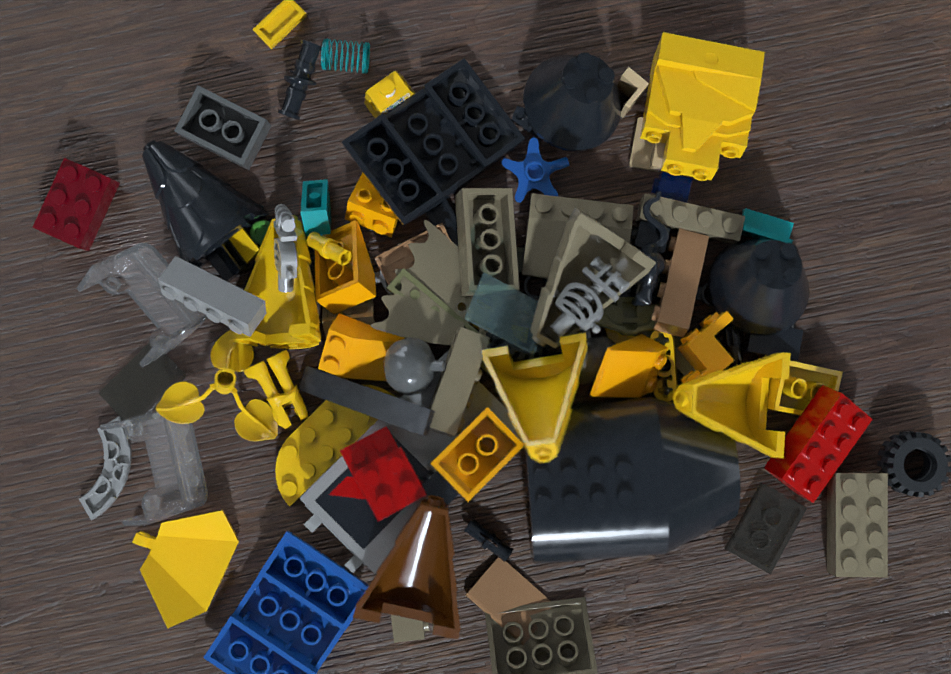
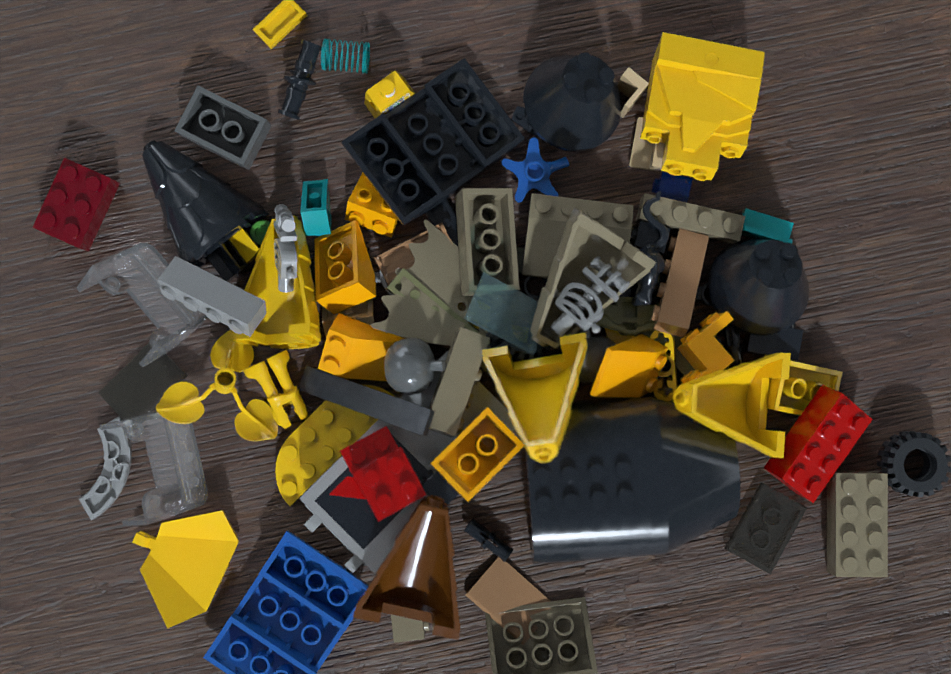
(329, 248): yellow pin -> none

